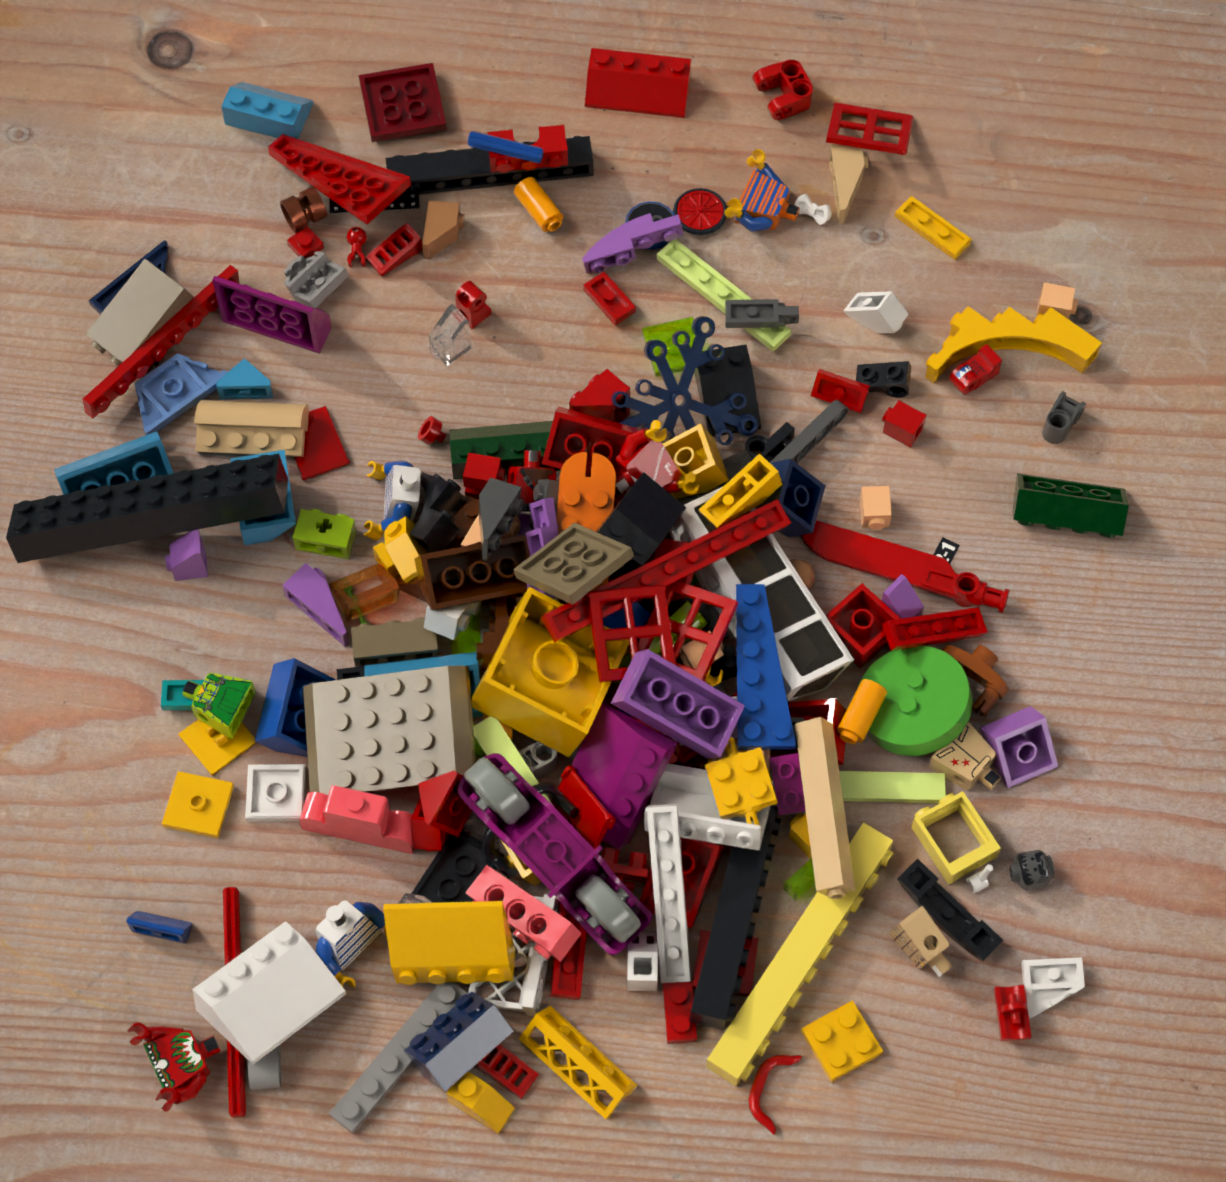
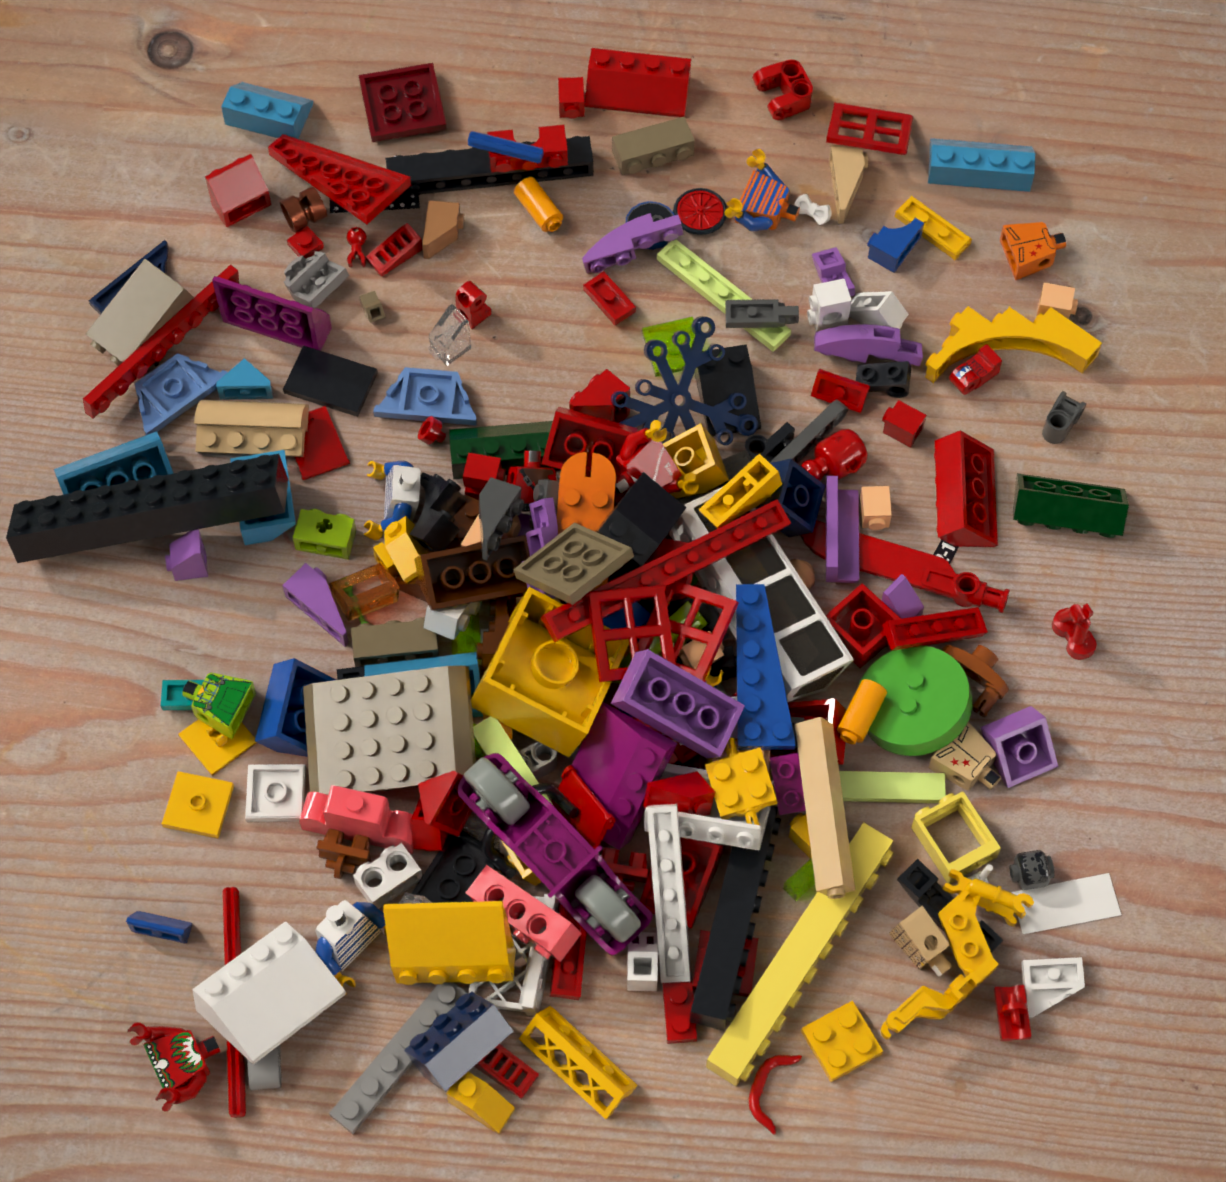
(237, 190): none -> slope
(330, 381): none -> black tile
(342, 857): none -> dark orange hips
(372, 306): none -> dark tan piece
(393, 881): none -> white brick
(427, 394): none -> medium blue wing
(571, 97): none -> red brick
(653, 146): none -> dark tan brick
(686, 790): none -> red slope
(829, 305): none -> white brick
(832, 267): none -> medium lavender slope
(837, 455): none -> red piece
(842, 533): none -> medium lavender panel
(861, 340): none -> medium lavender slope
(893, 245): none -> blue arch
(965, 491): none -> red slope
(967, 945): none -> yellow piece
(981, 165): none -> dark azure slope
(1030, 247): none -> orange torso
(1069, 903): none -> white sticker
(1074, 625): none -> red piece

